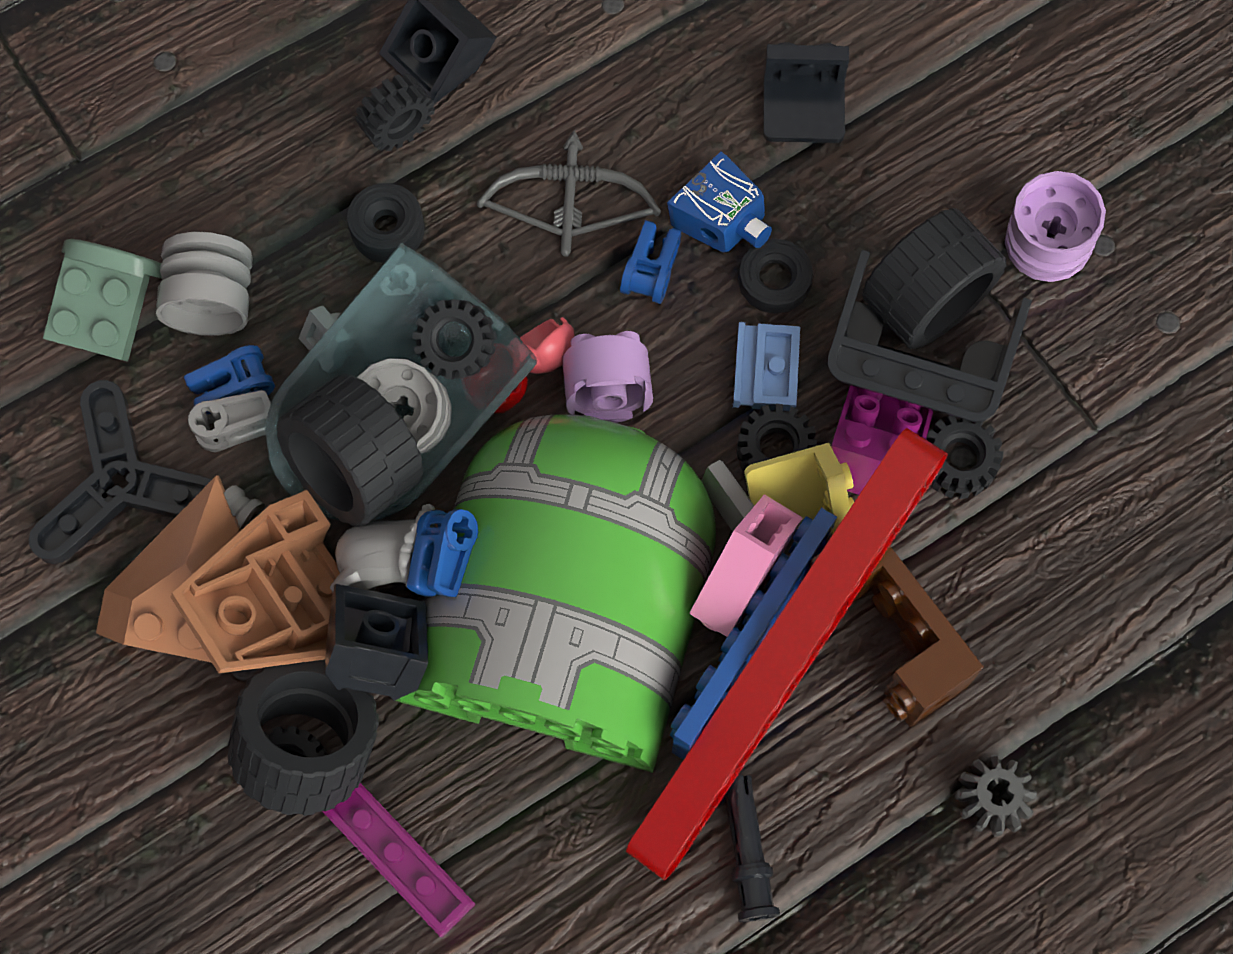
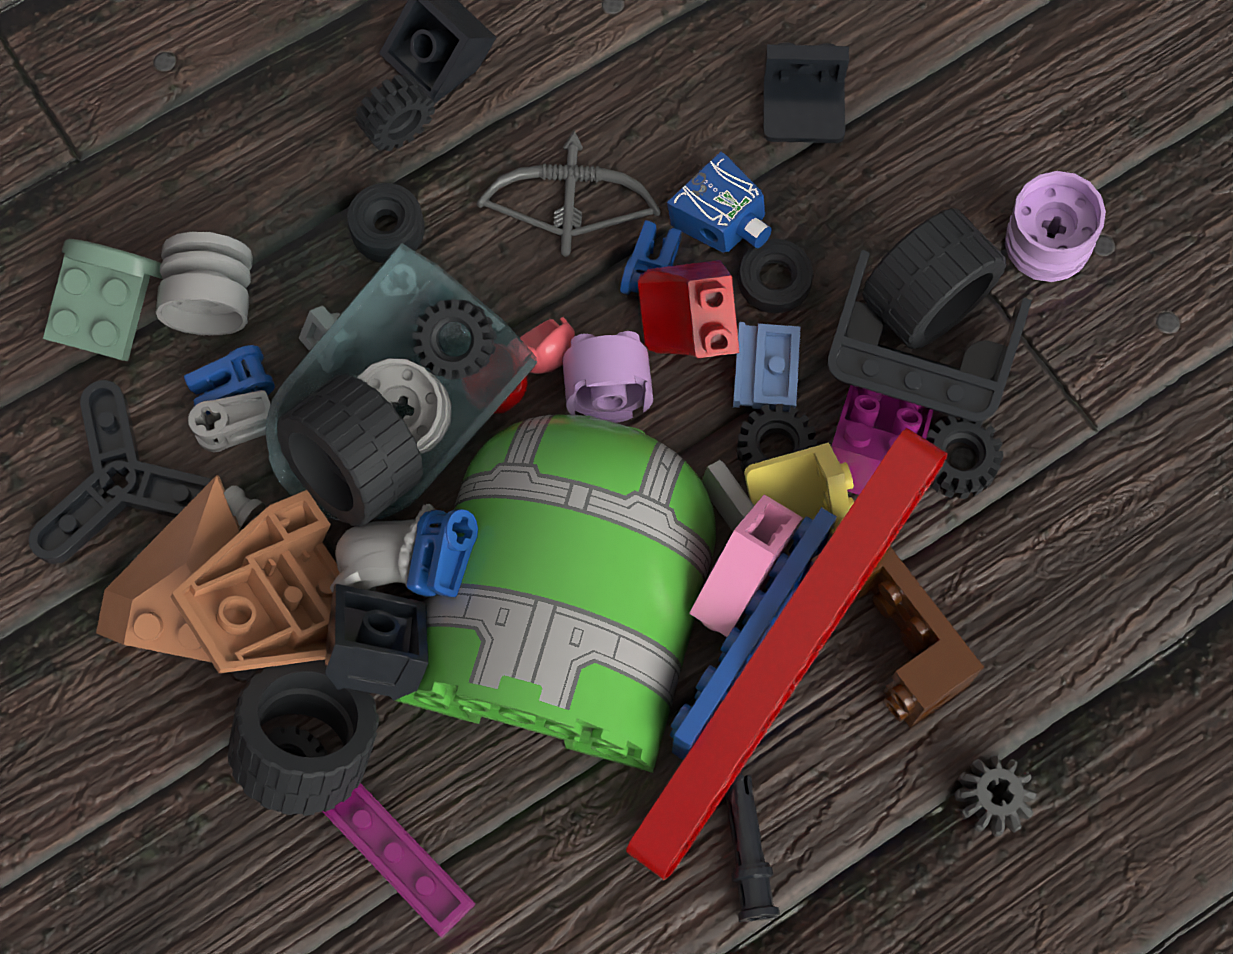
(689, 310): none -> red hips

